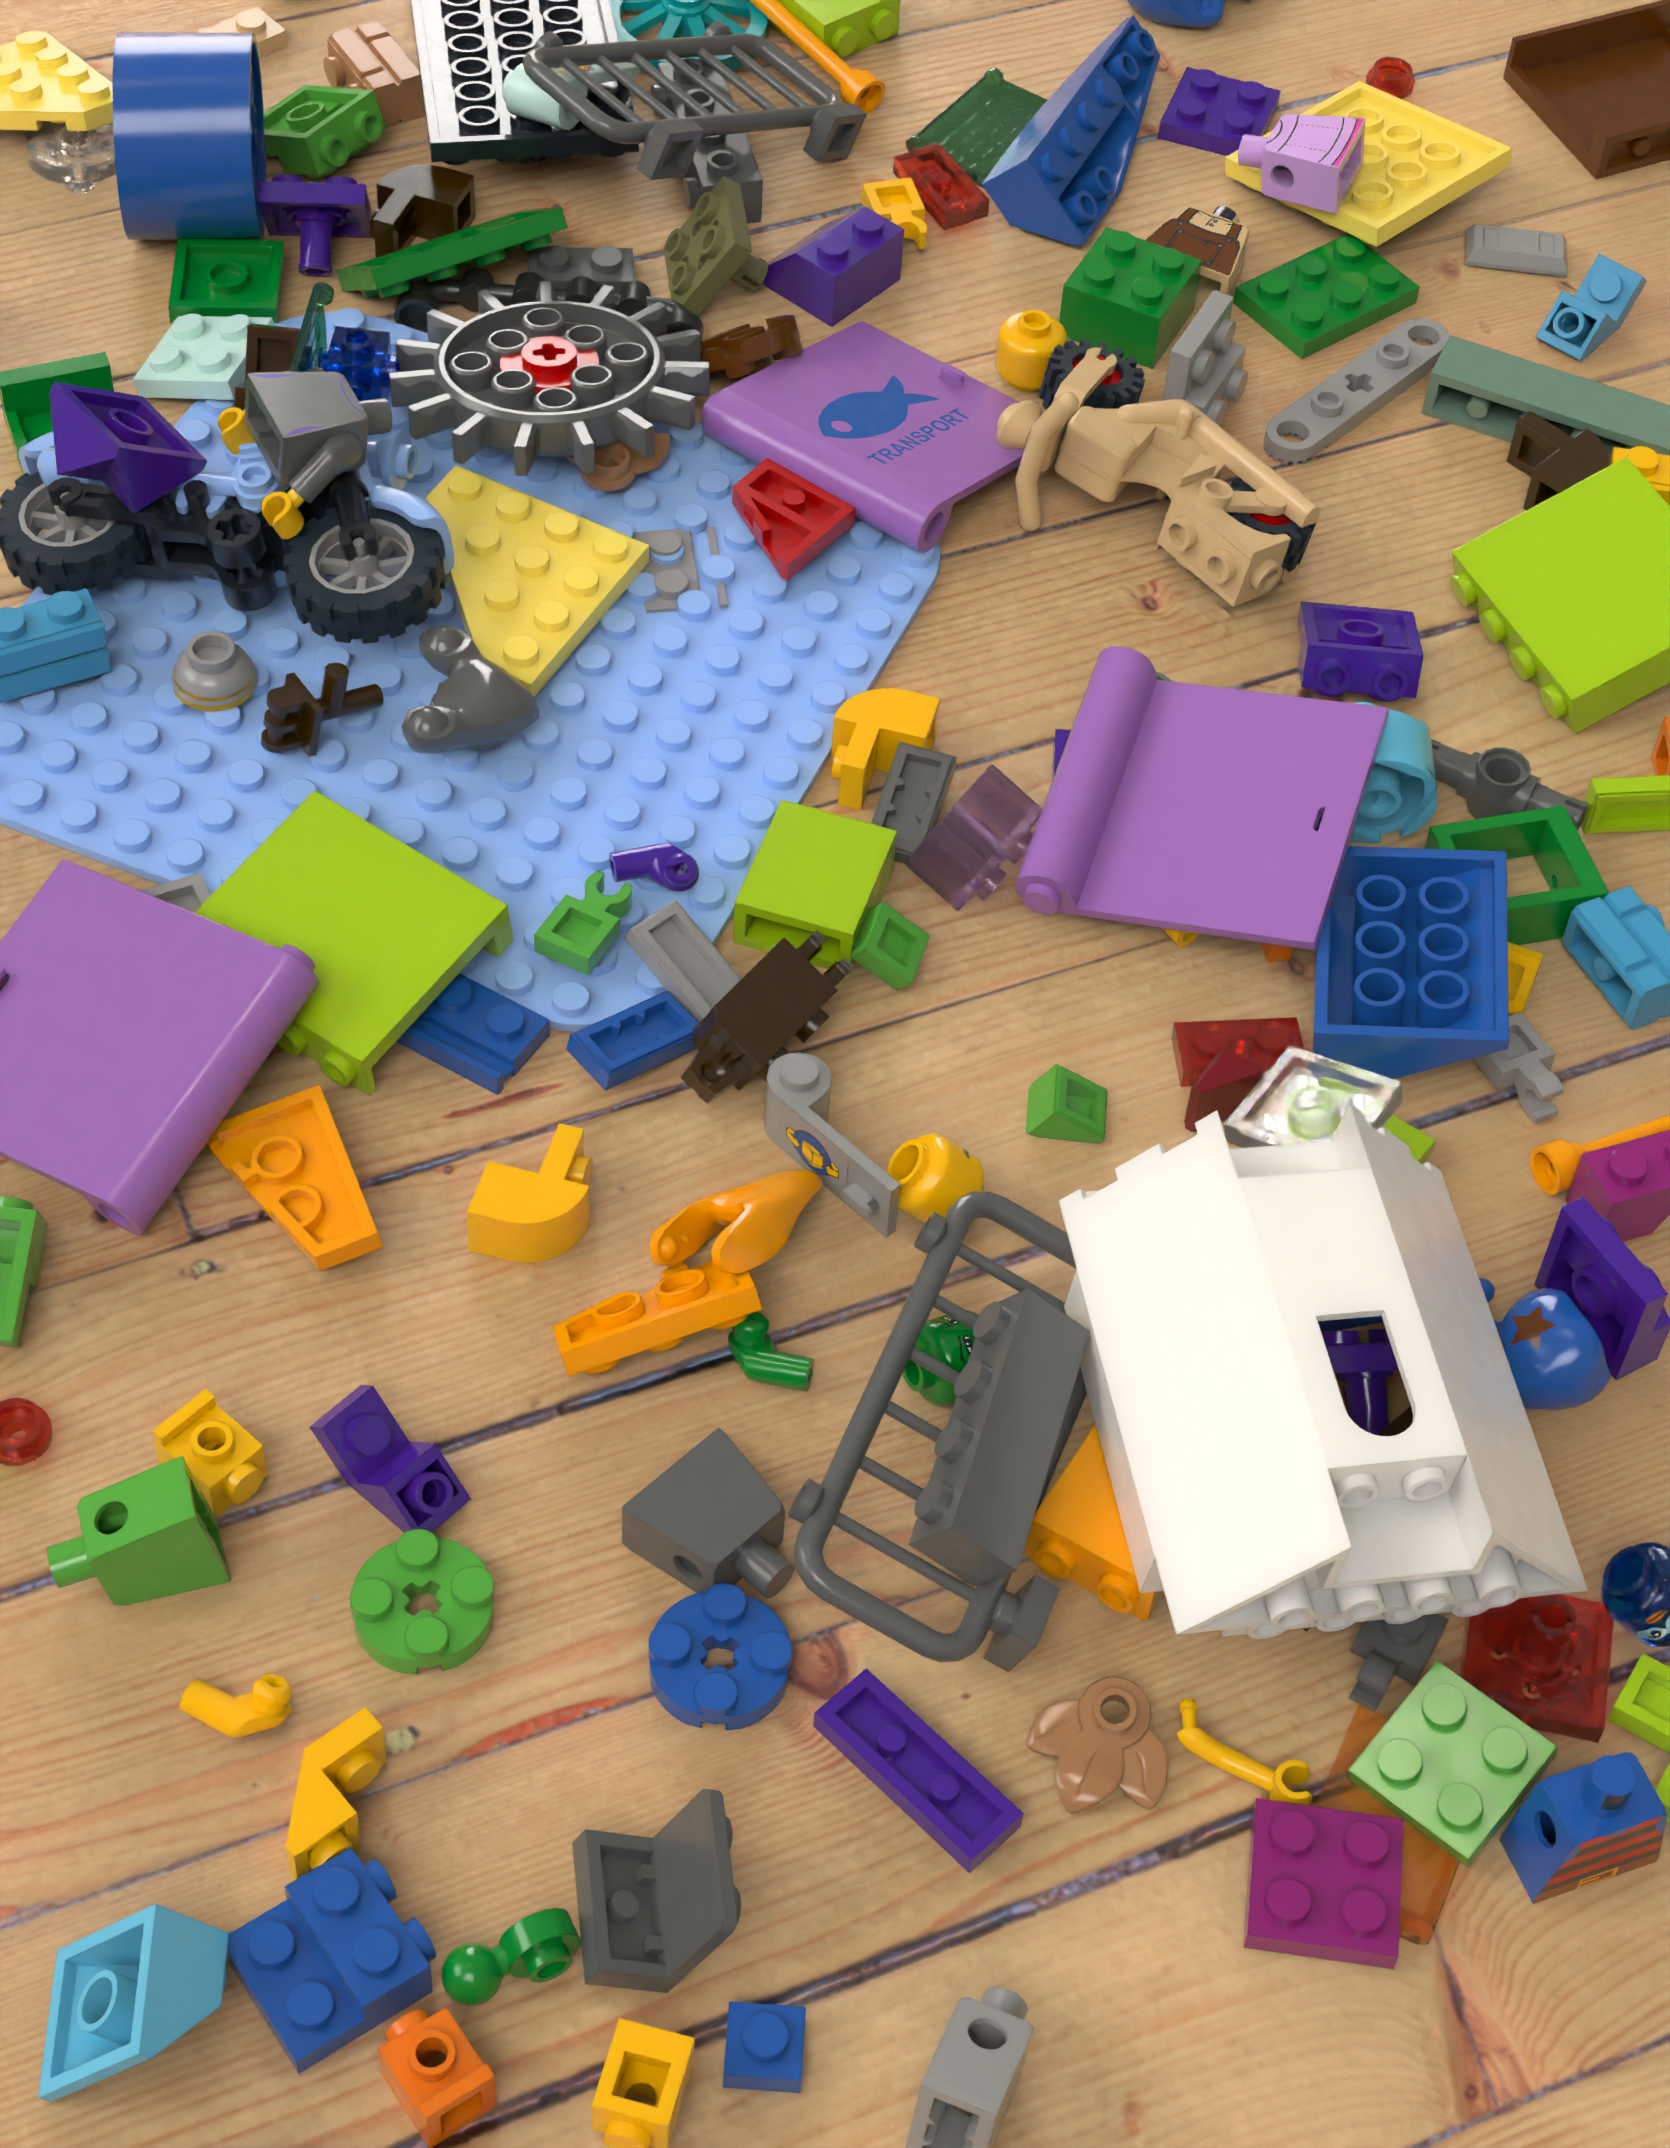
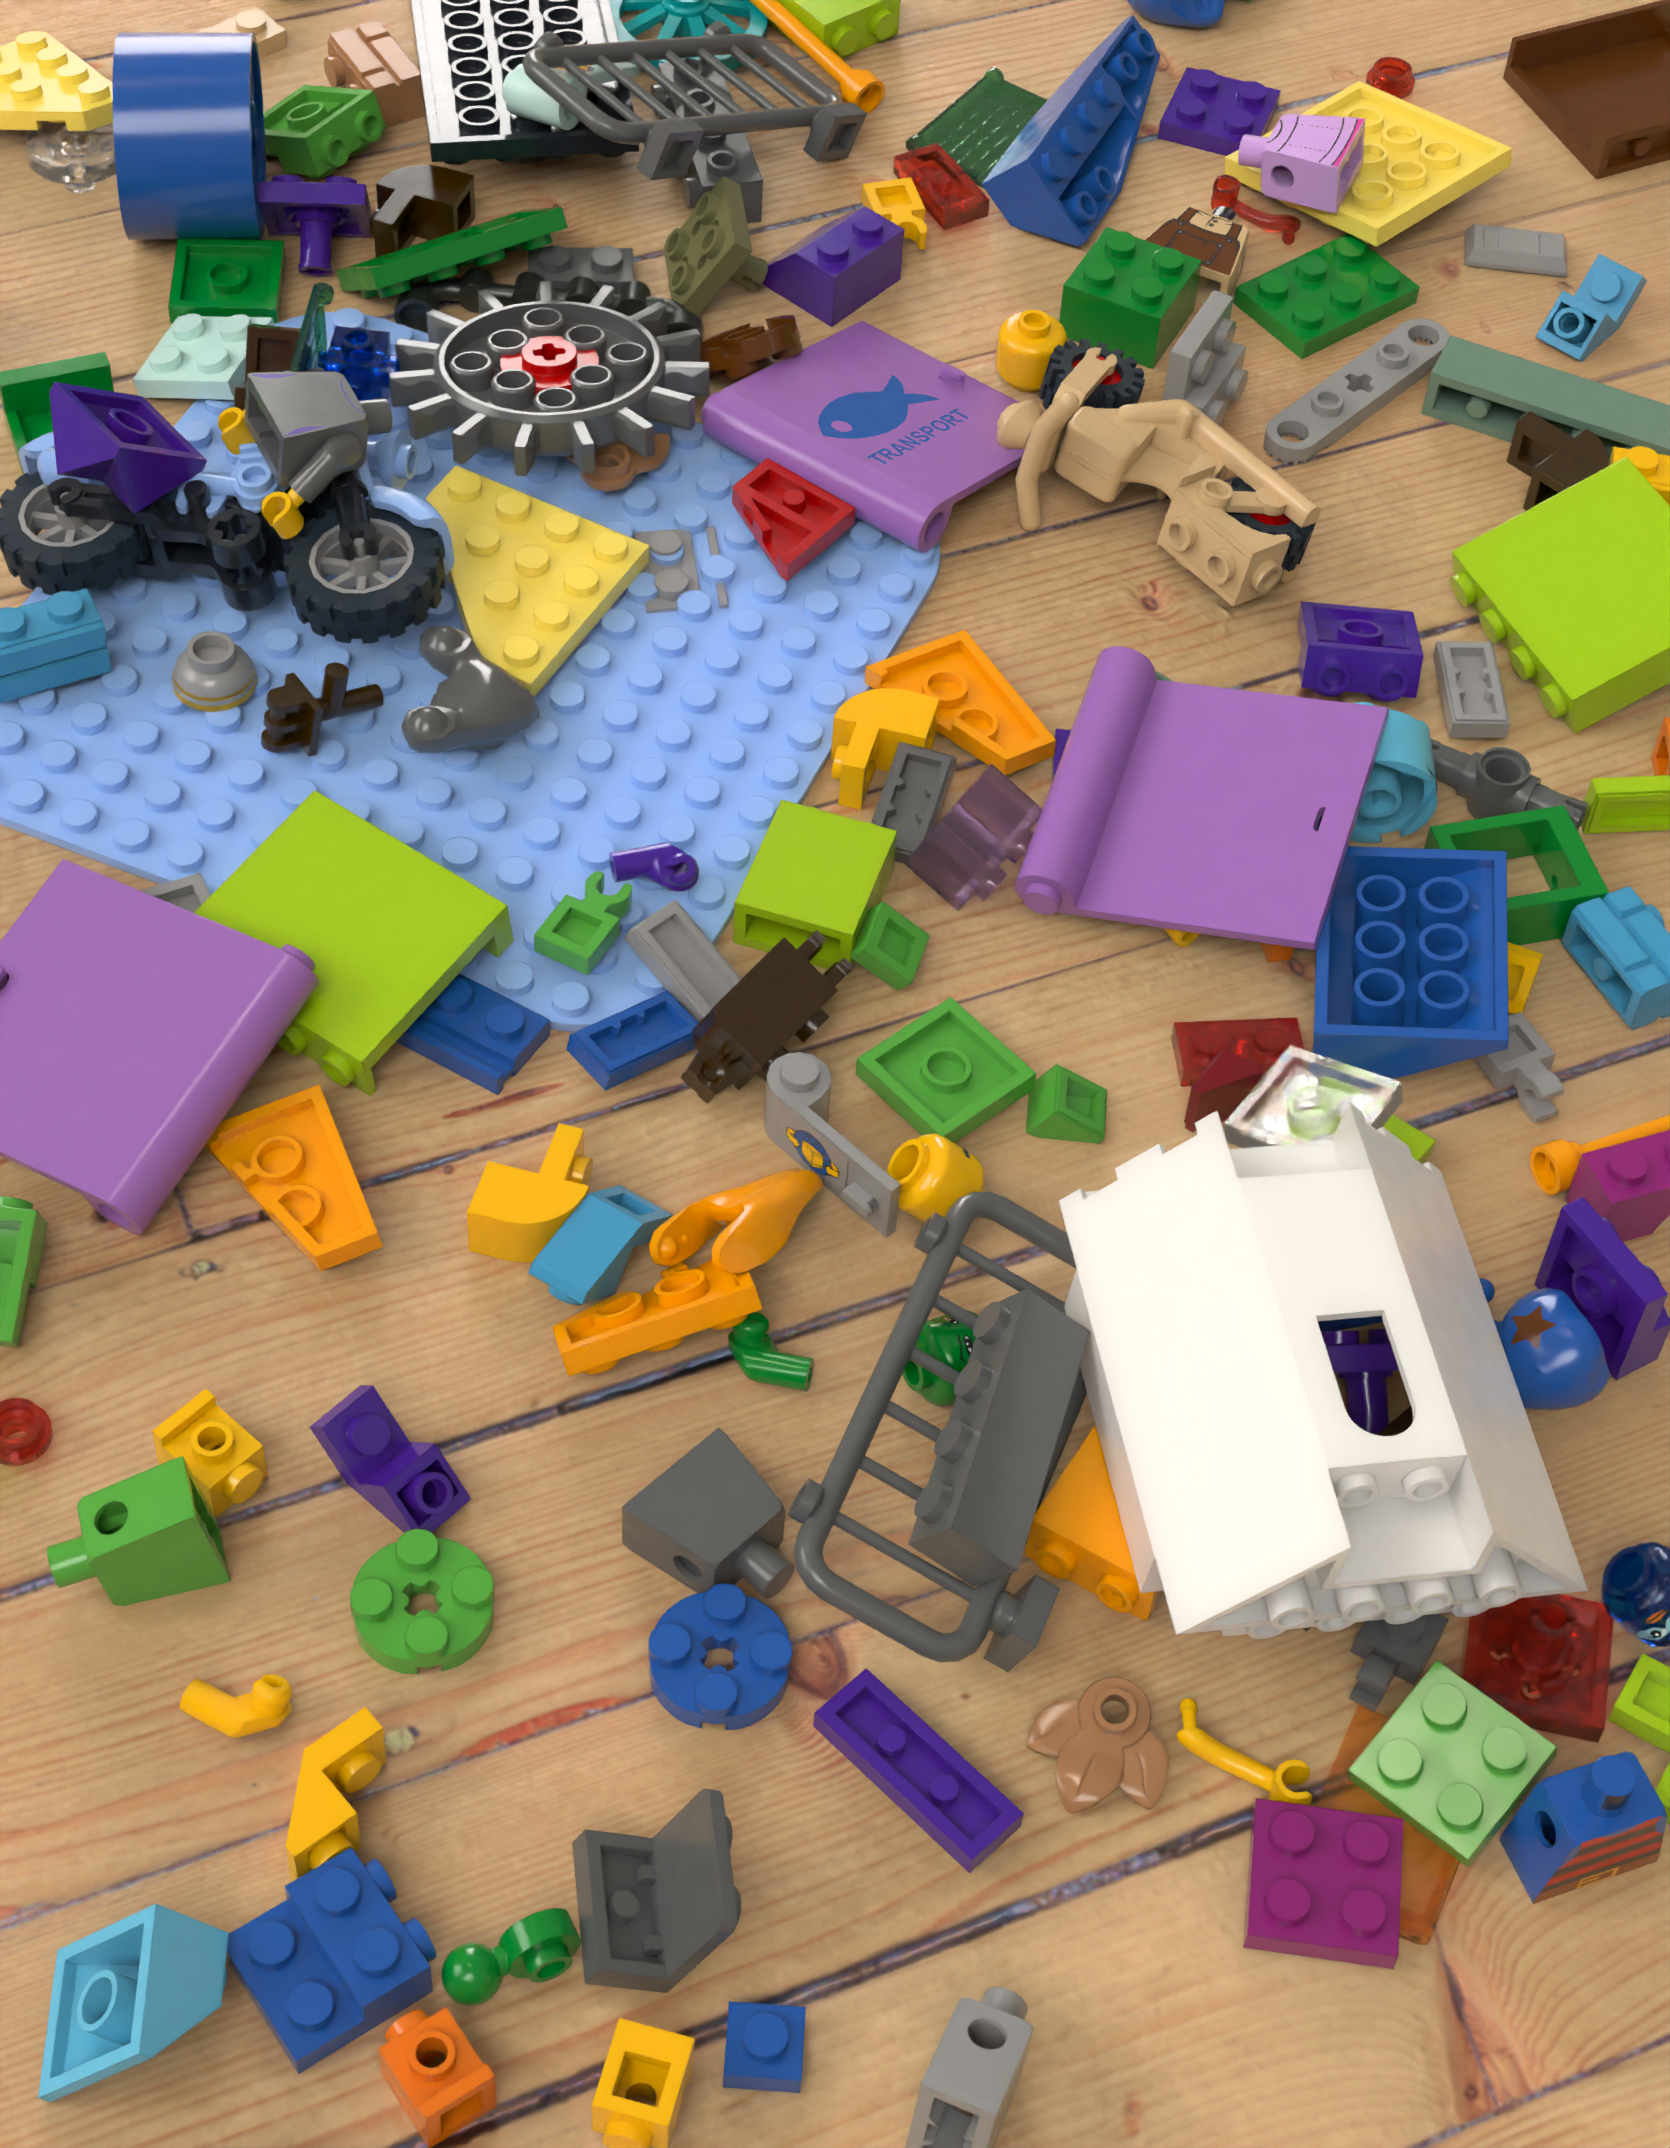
(595, 1244): none -> dark azure slope
(945, 1072): none -> bright green plate
(975, 703): none -> light orange wing
(1226, 193): none -> clear red piece
(1471, 689): none -> light grey plate

